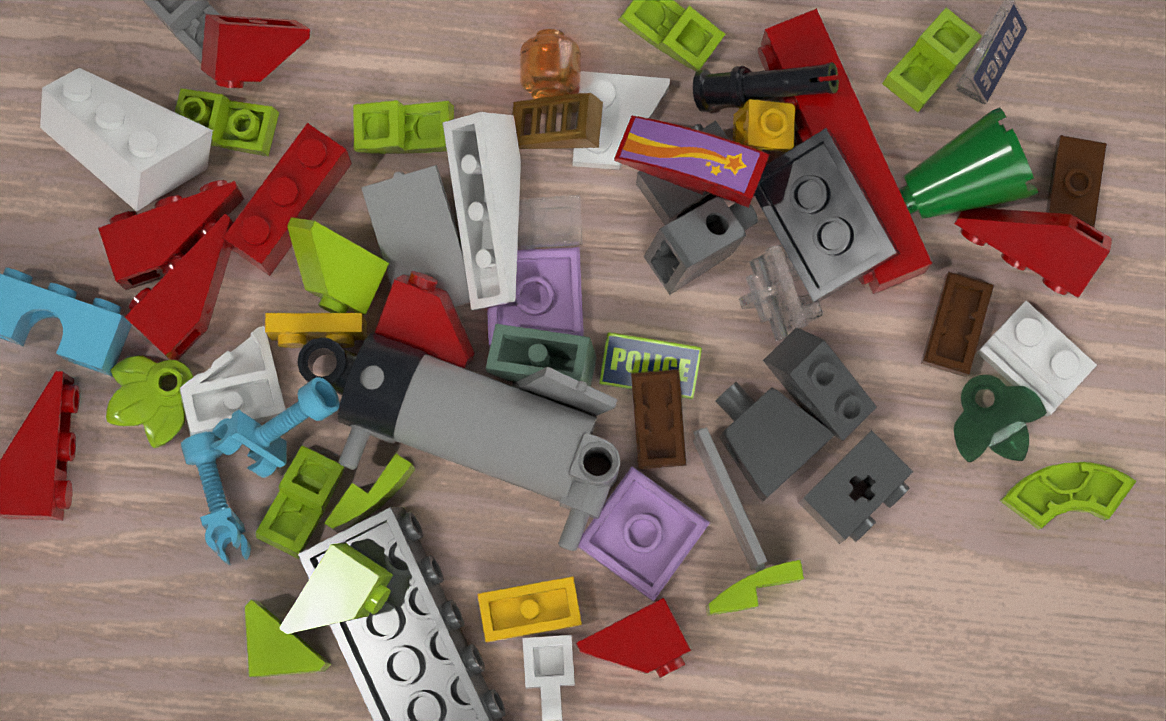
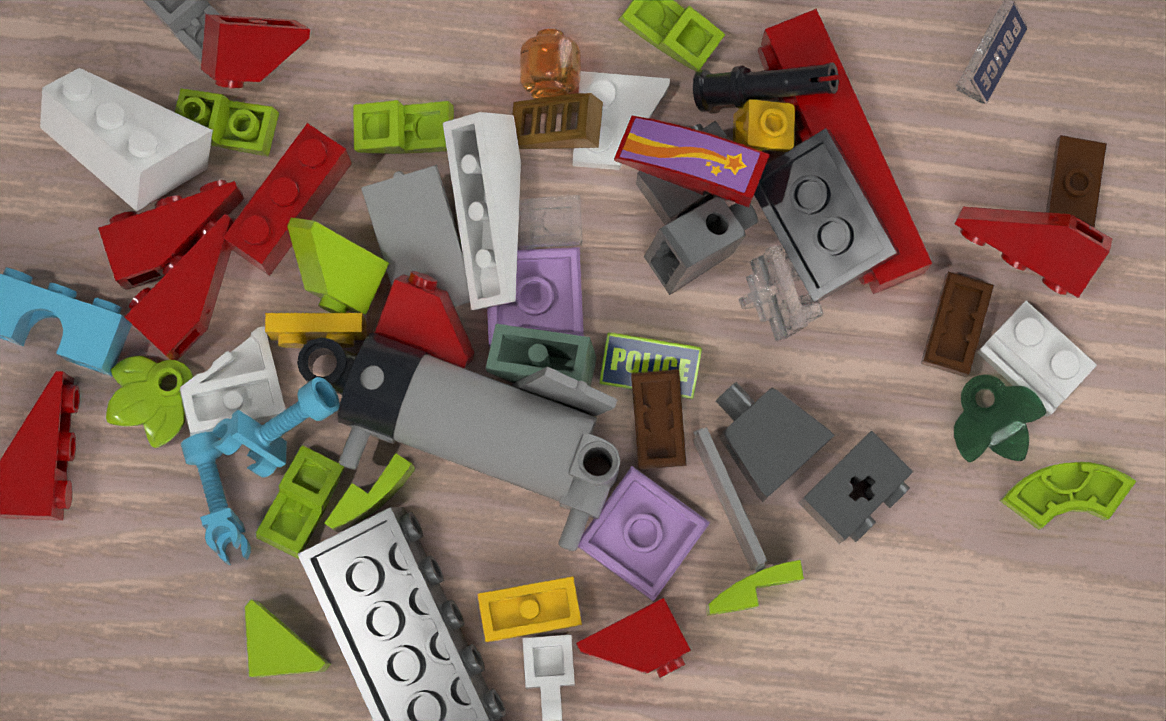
(340, 590): slope -> none
(820, 382): dark grey brick -> none
(932, 59): lime slope -> none
(970, 171): green cone -> none

